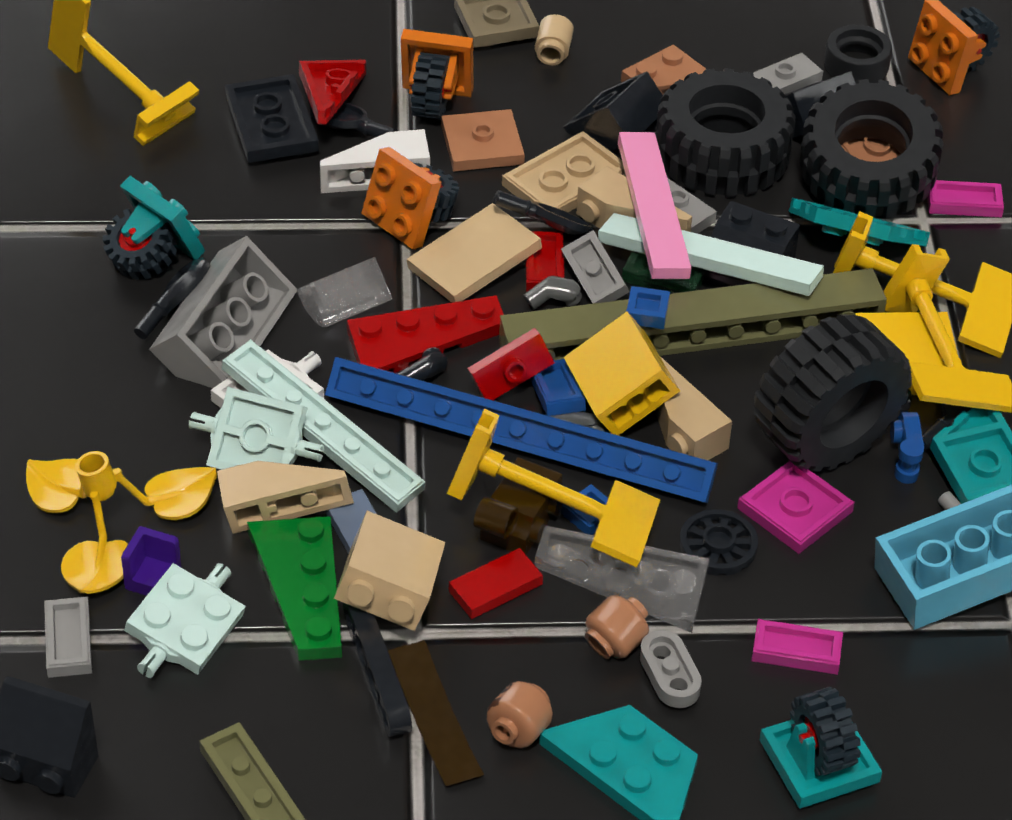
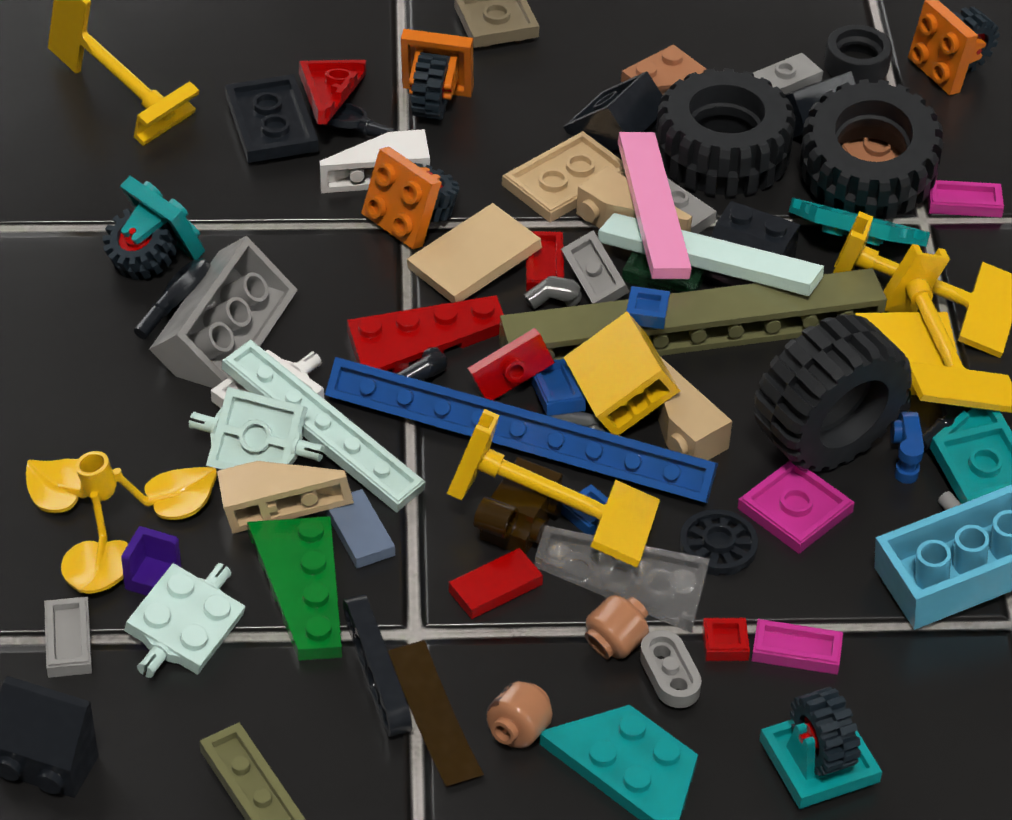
(345, 293): clear brick -> none
(390, 570): tan brick -> none
(482, 140): nougat plate -> none
(544, 213): black piece -> none
(554, 39): tan brick -> none
(725, 639): none -> red tile

